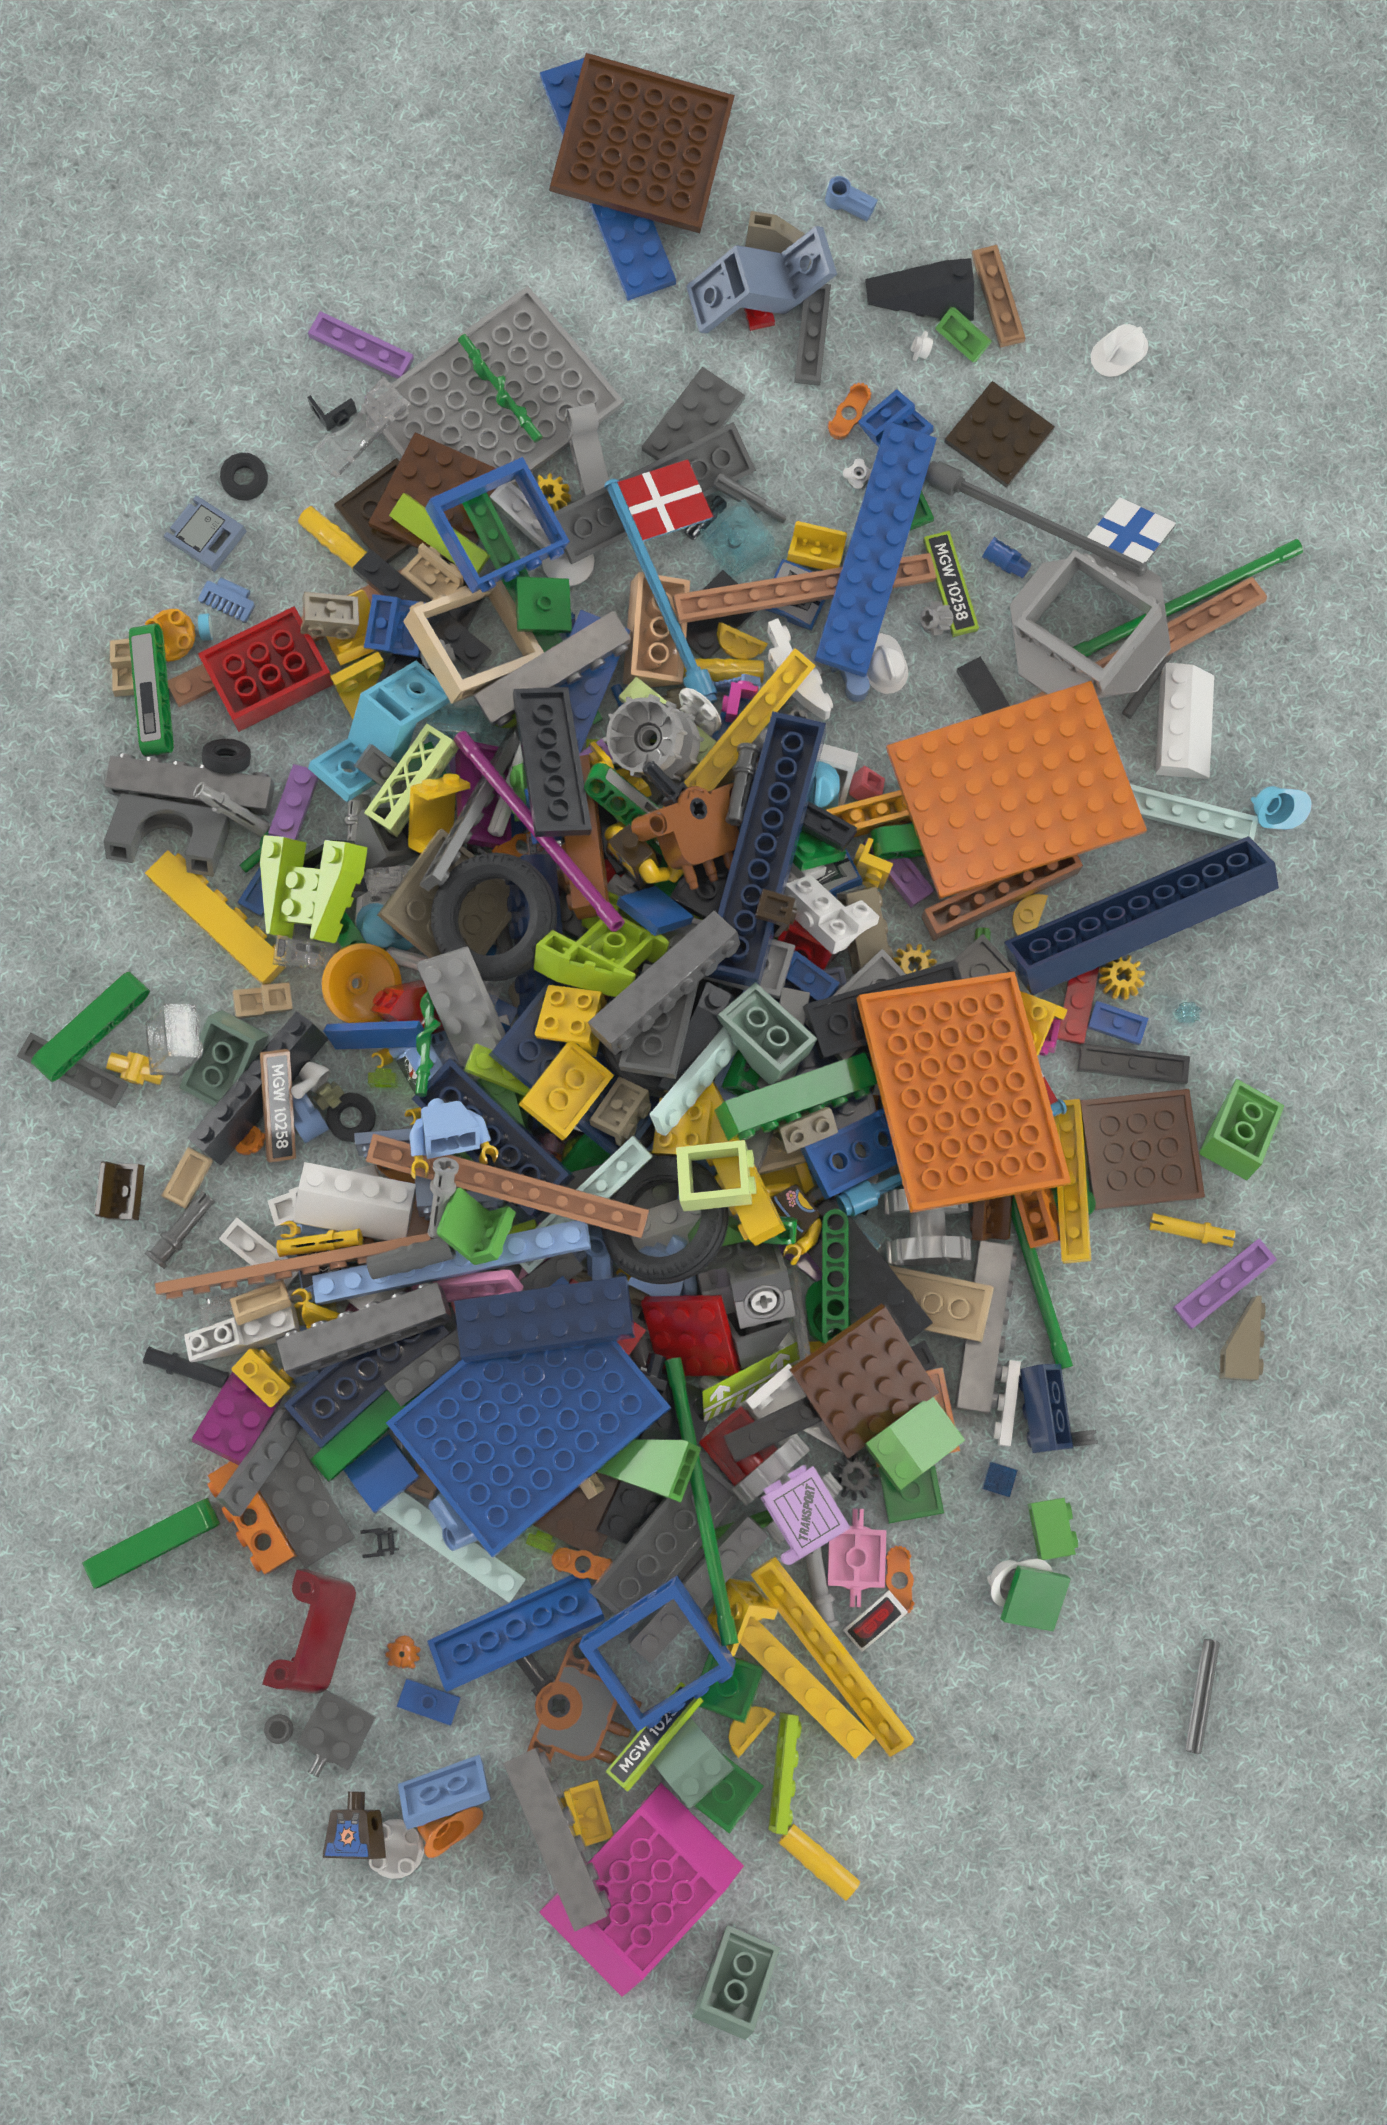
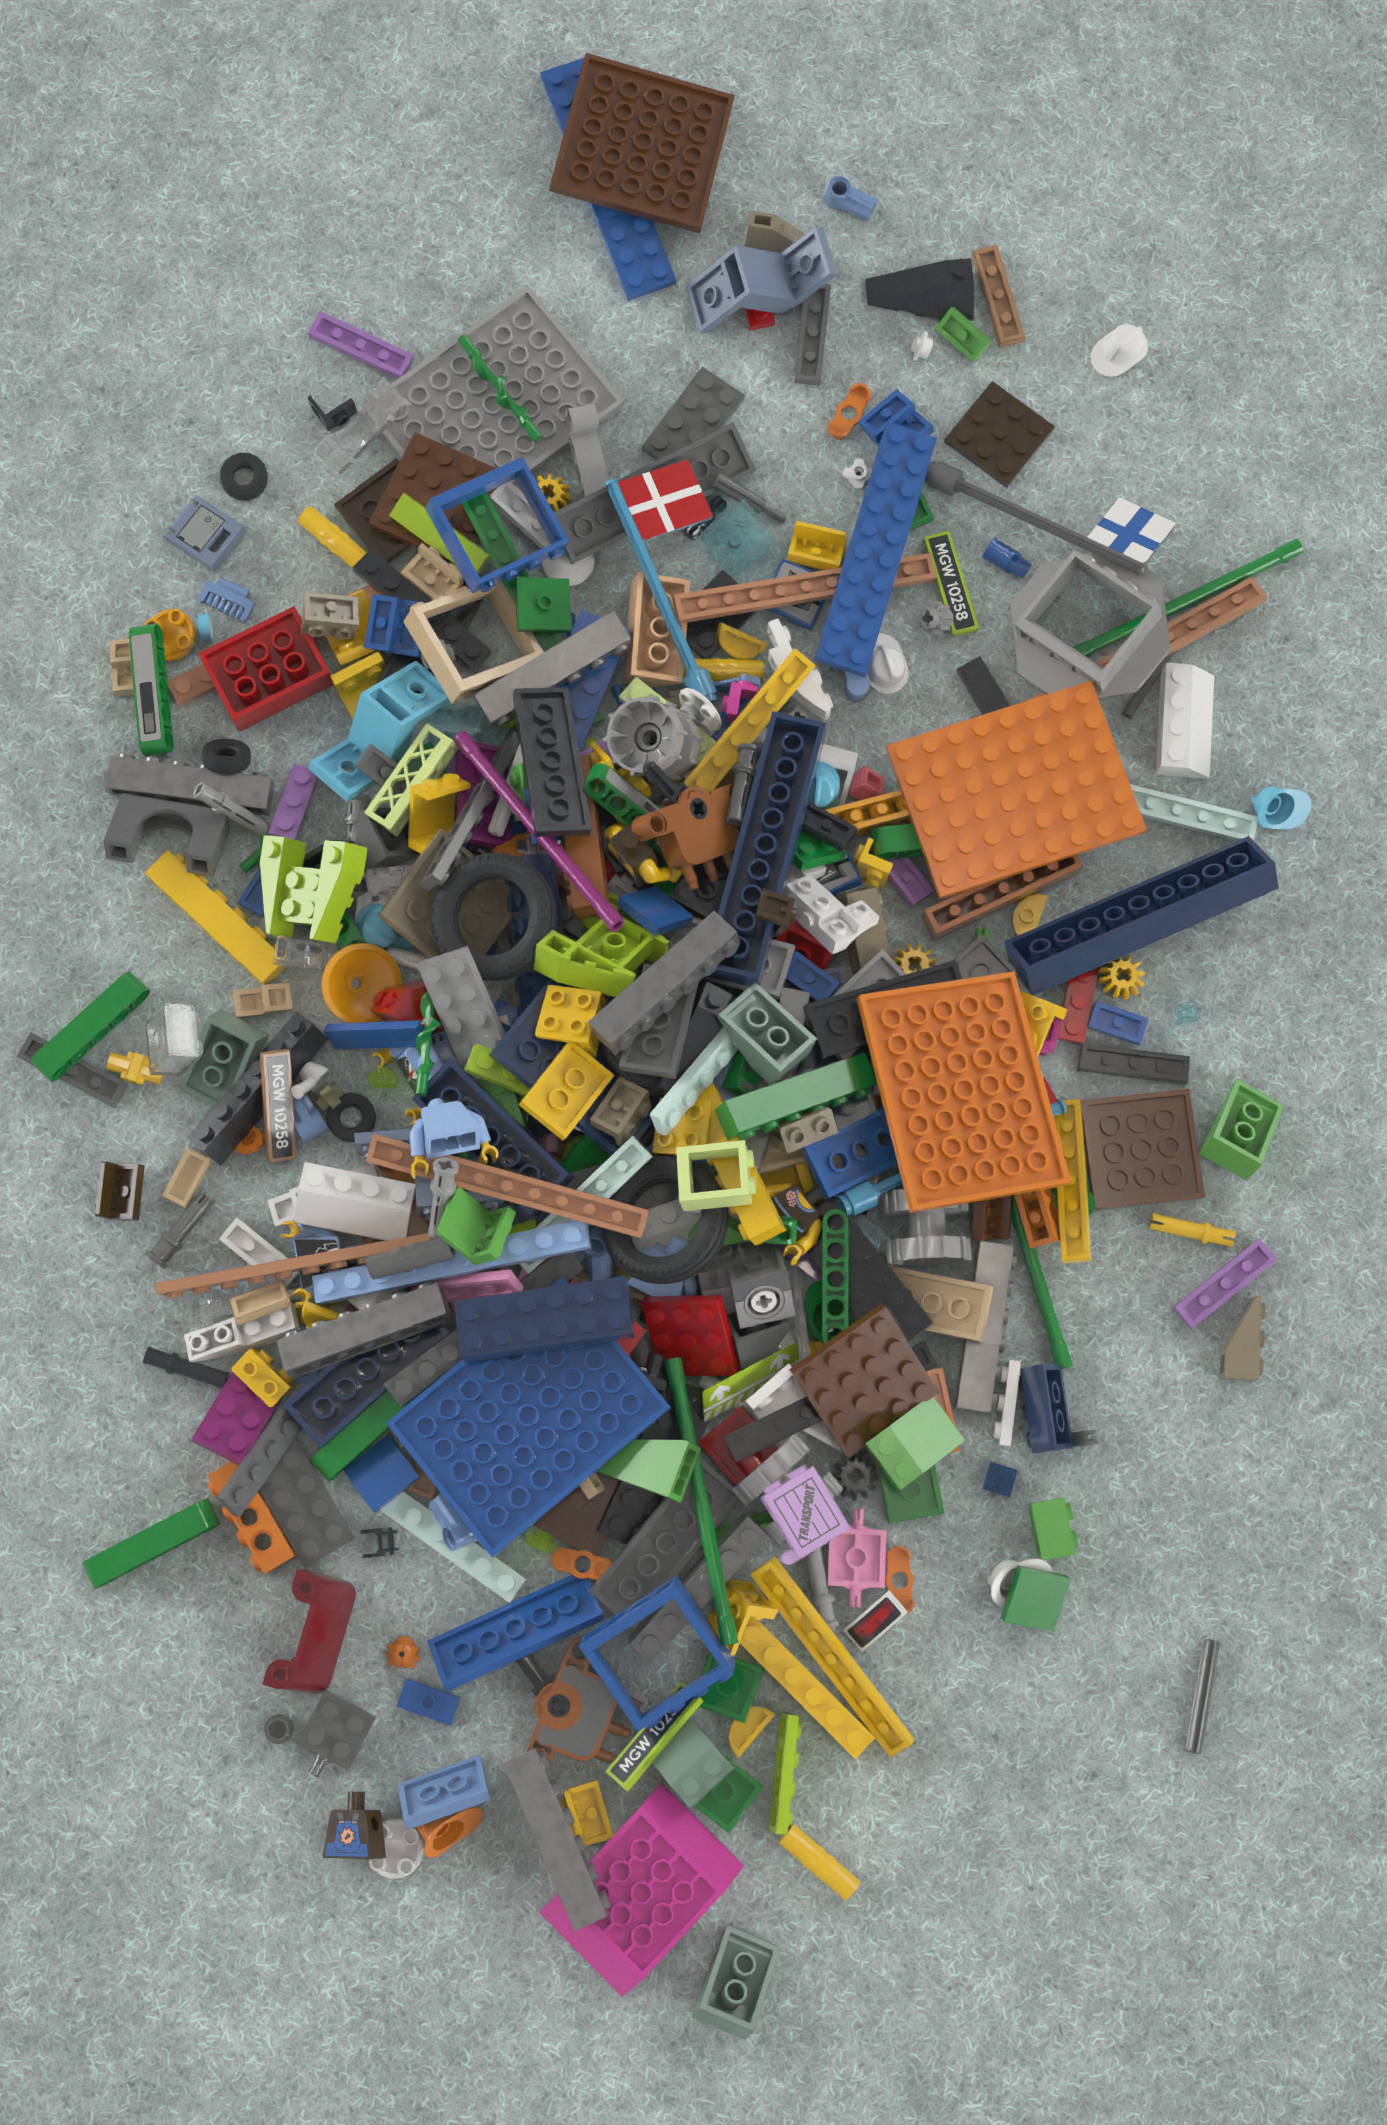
(350, 1239): yellow pin -> none

